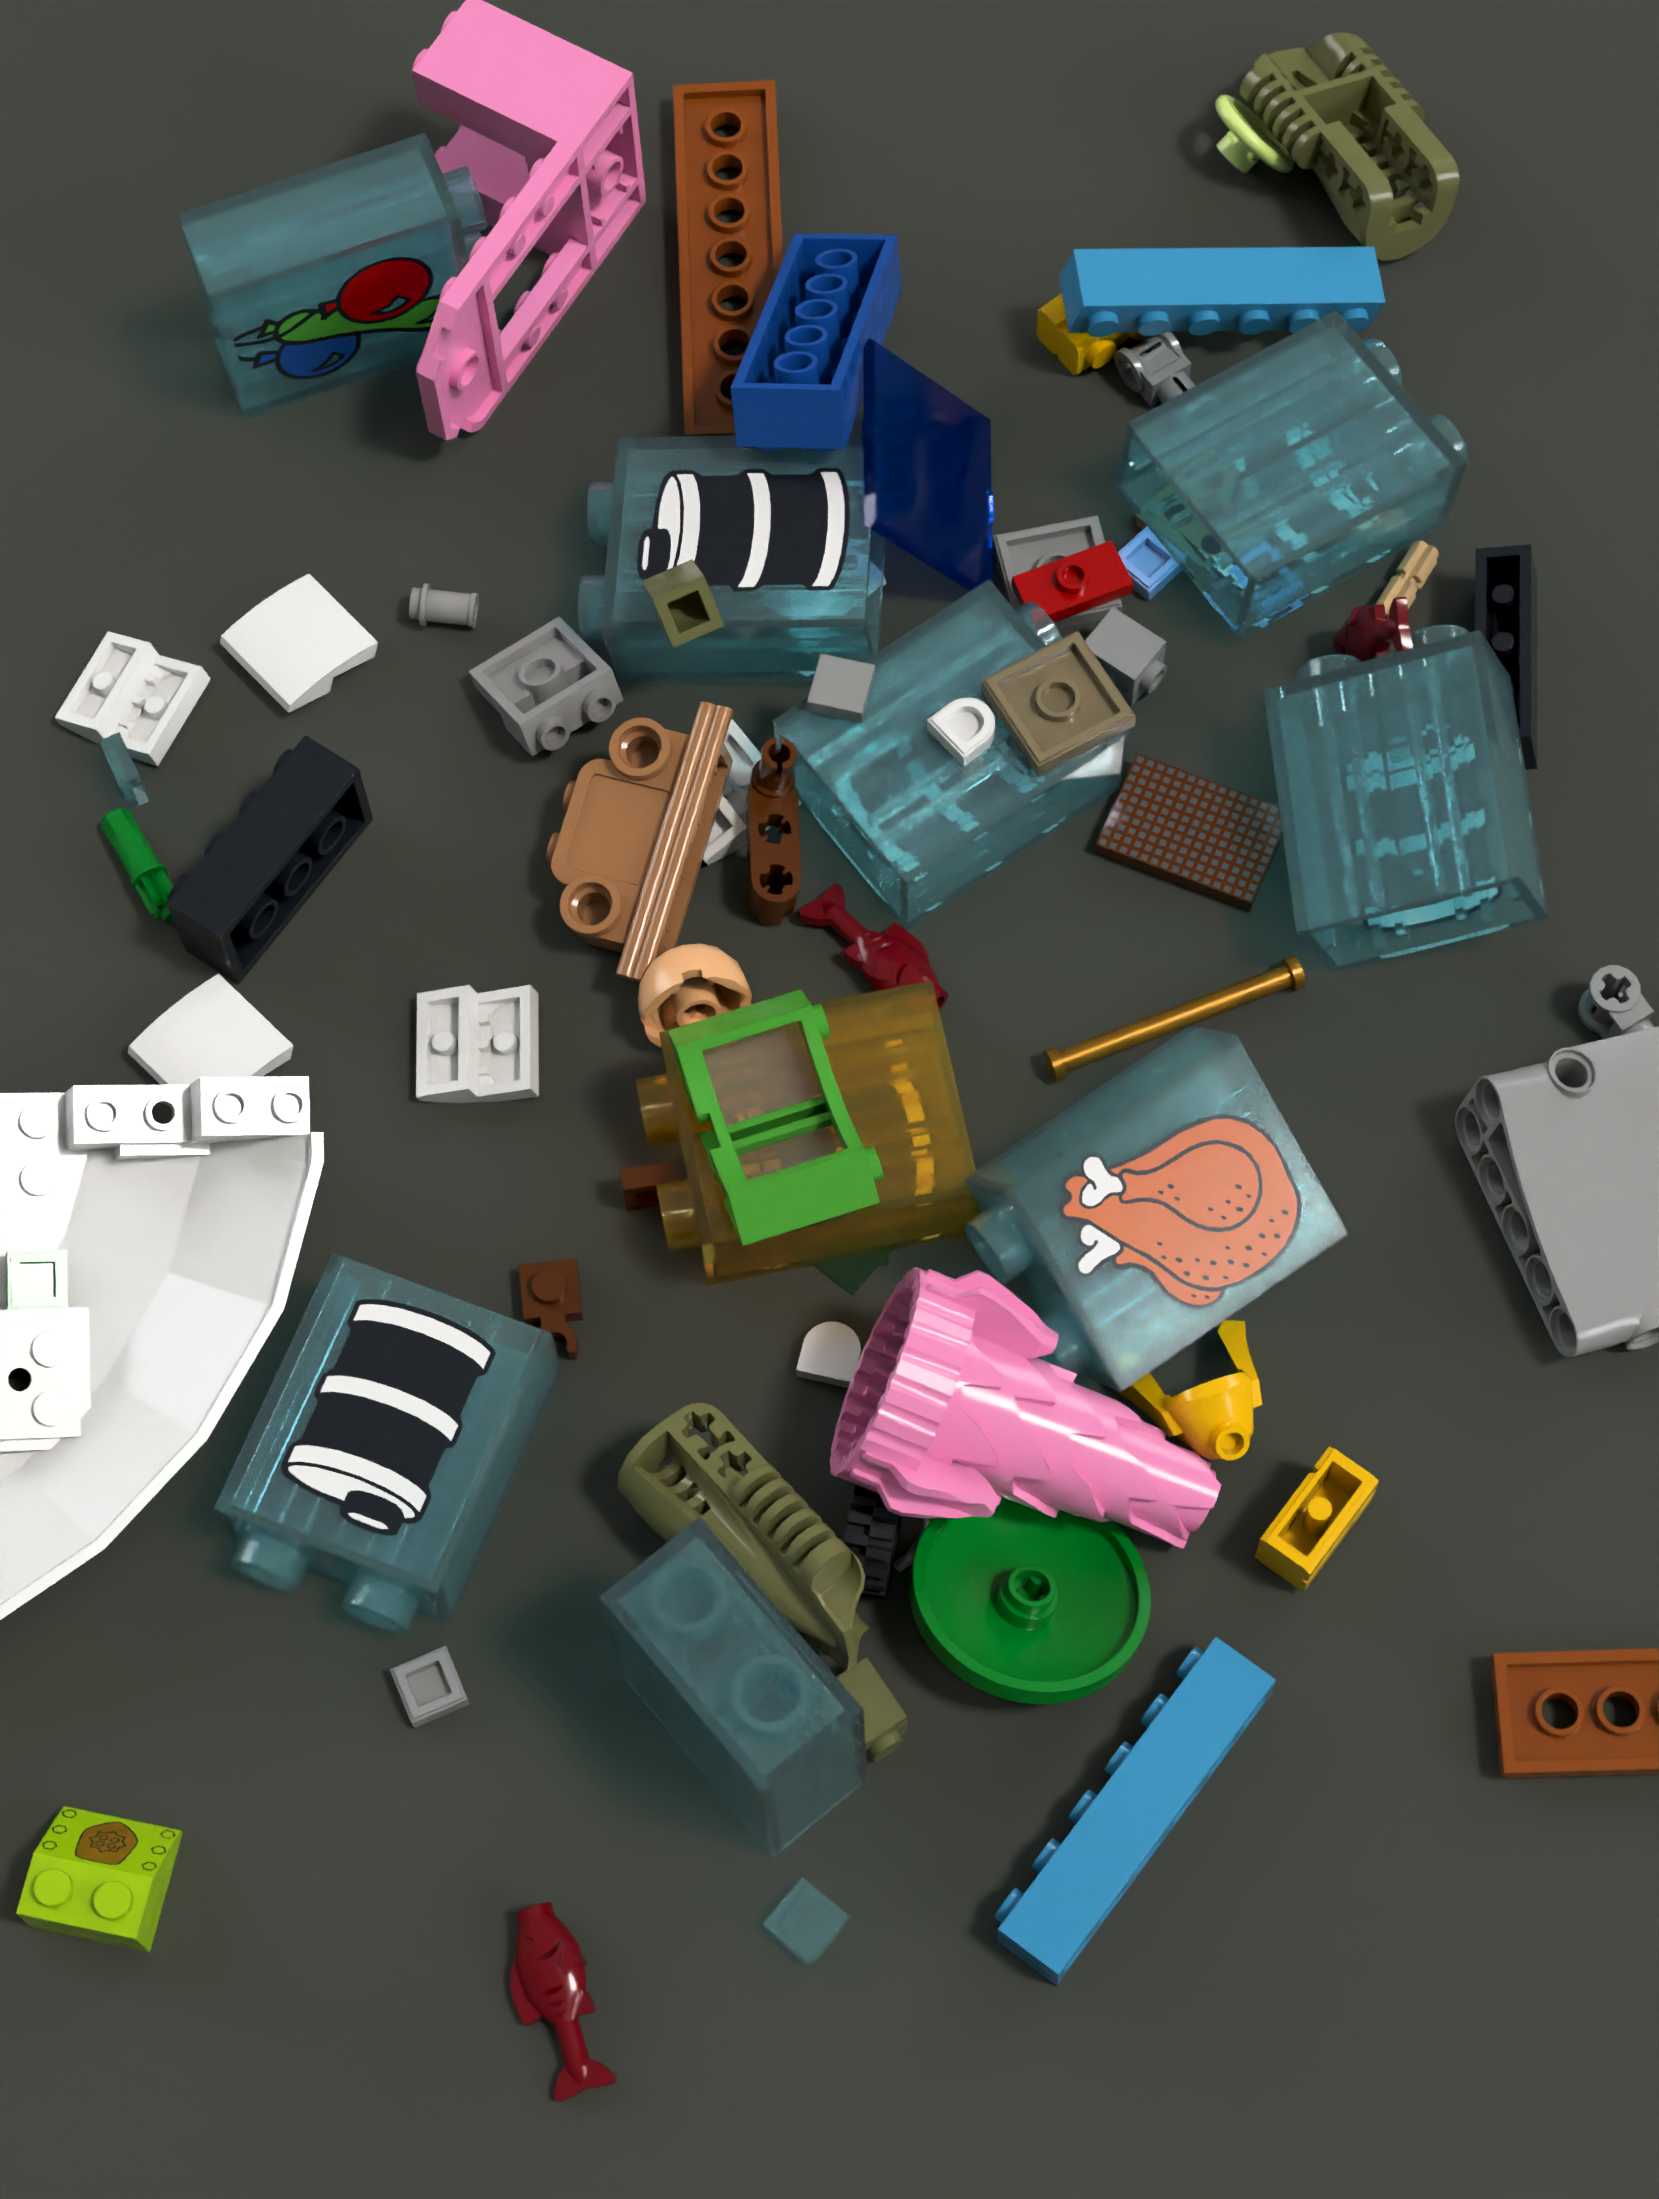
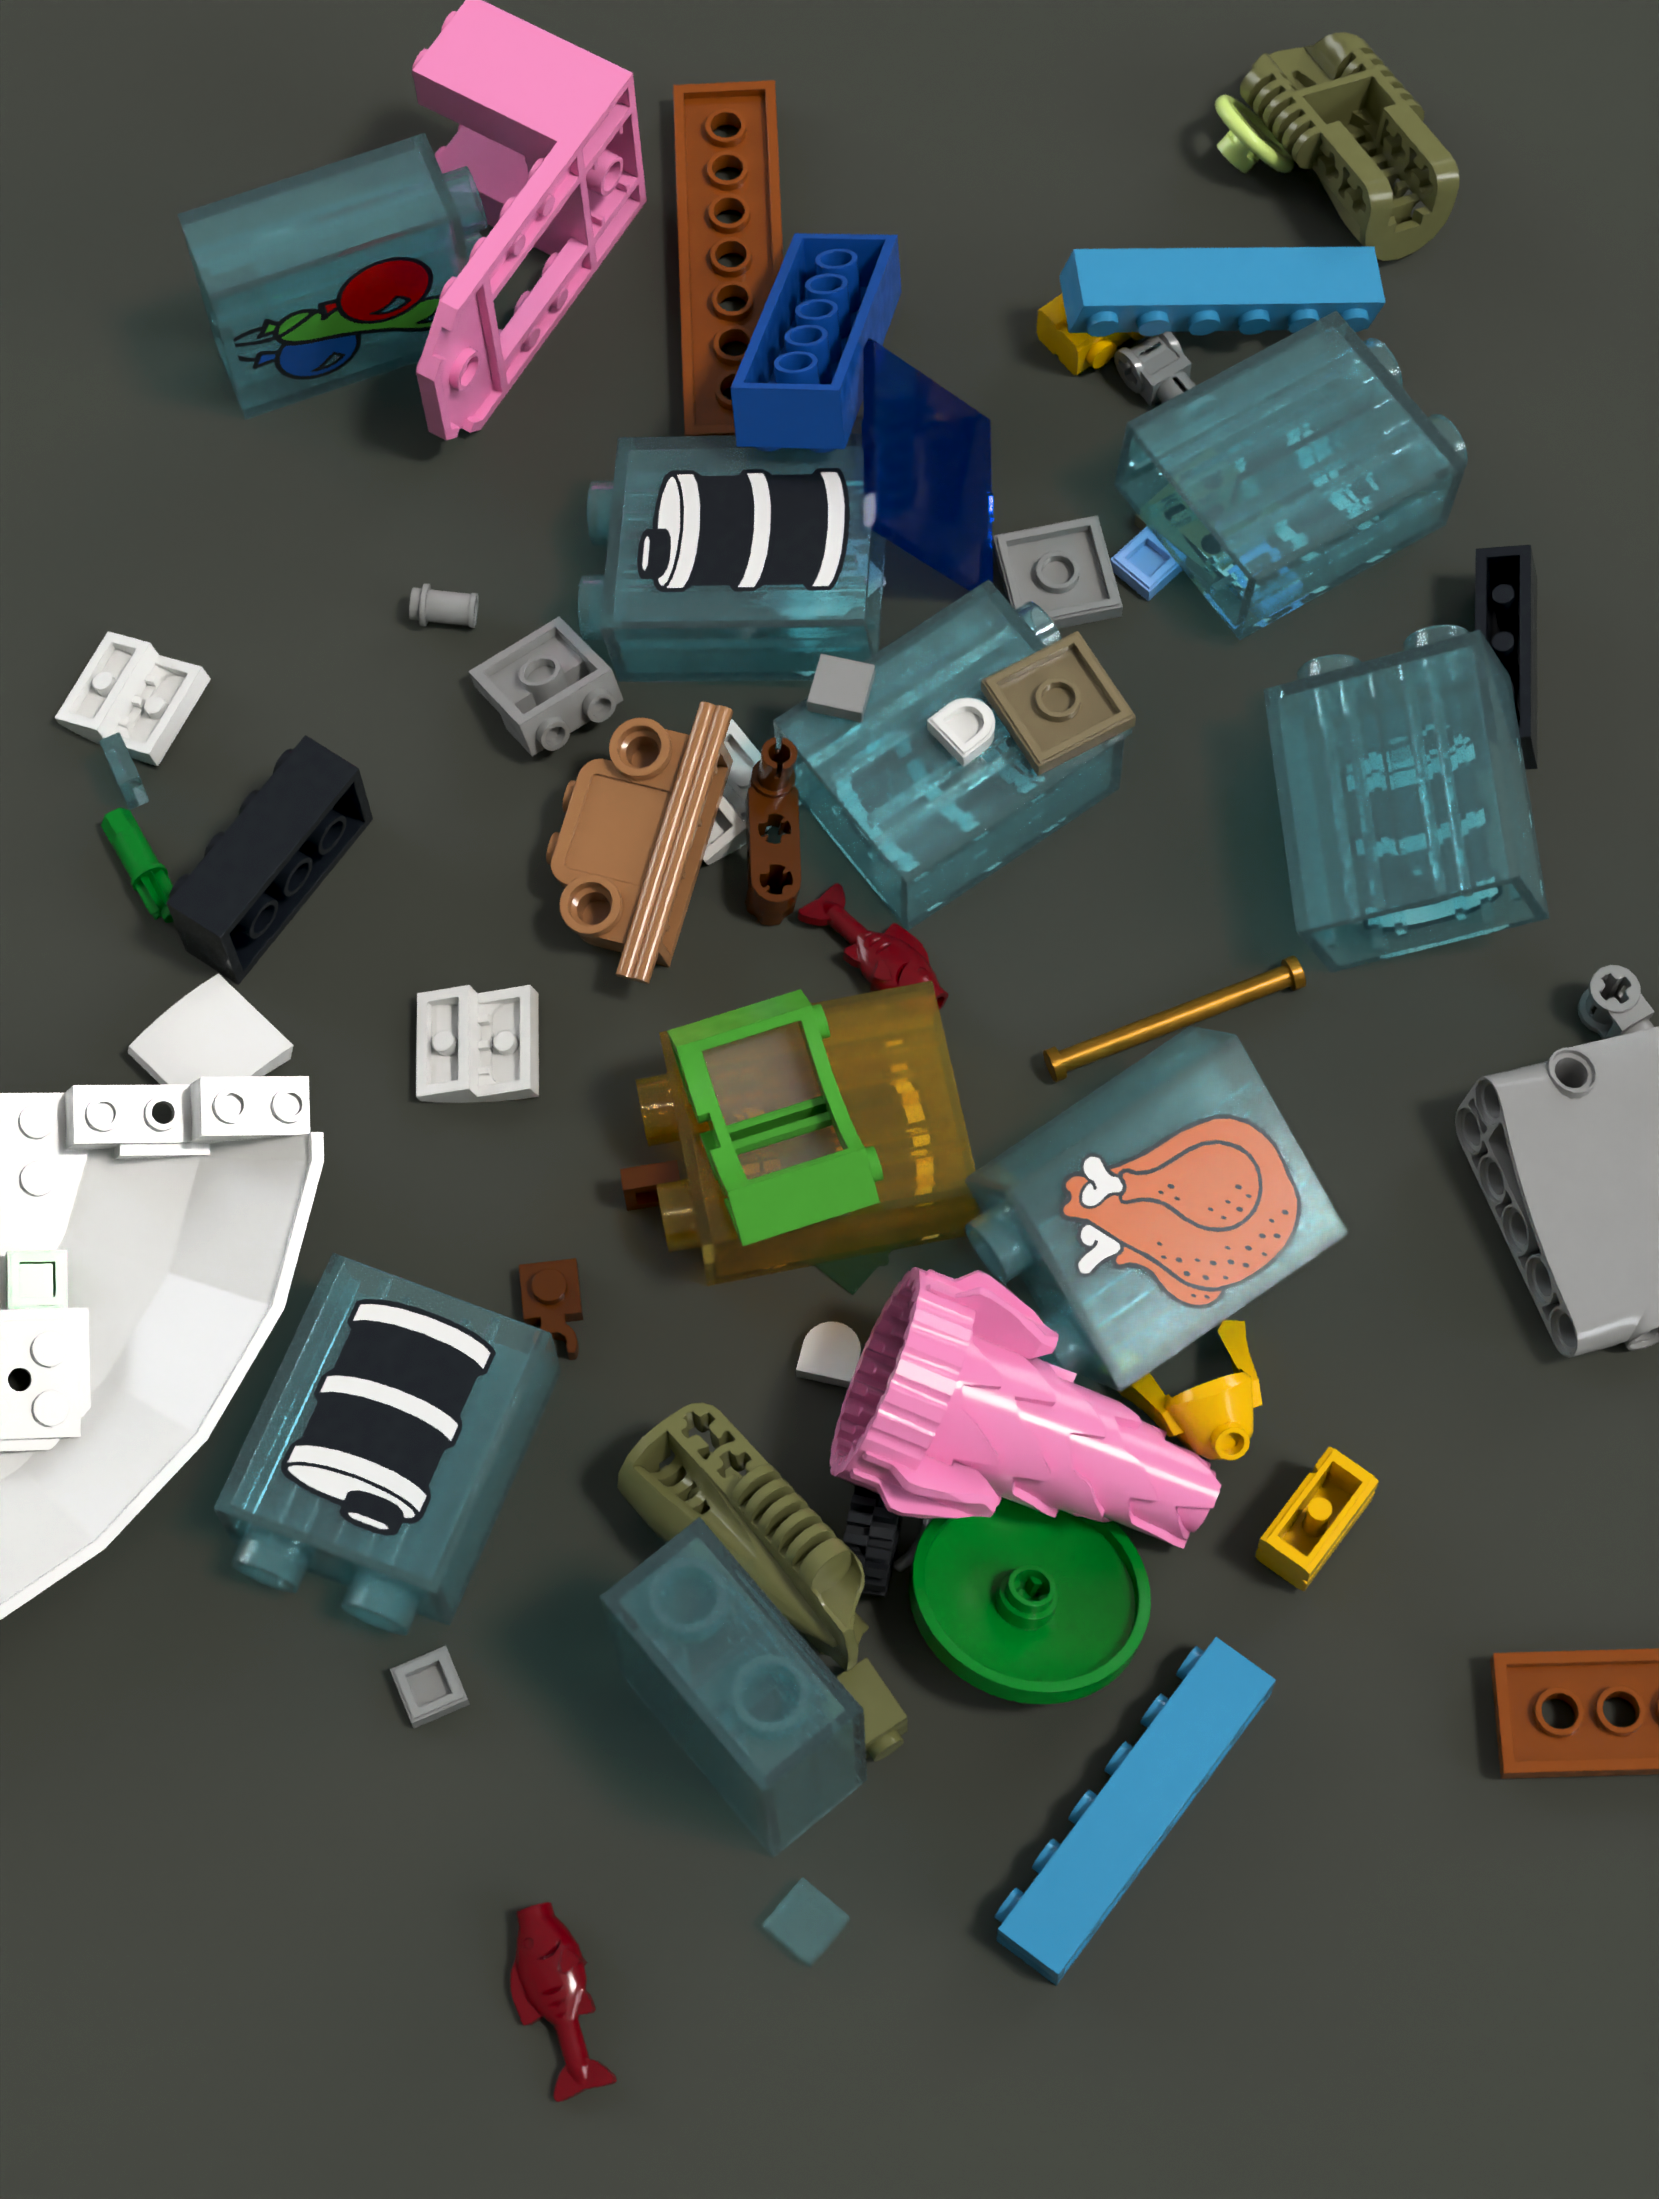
(100, 1878): lime slope -> none
(298, 642): white slope -> none
(683, 603): olive brick -> none
(688, 987): light nougat cylinder -> none
(1075, 582): red plate -> none
(1128, 654): light grey brick -> none
(1192, 832): reddish brown tile -> none
(1370, 633): dark red animal -> none
(1410, 574): tan piece -> none

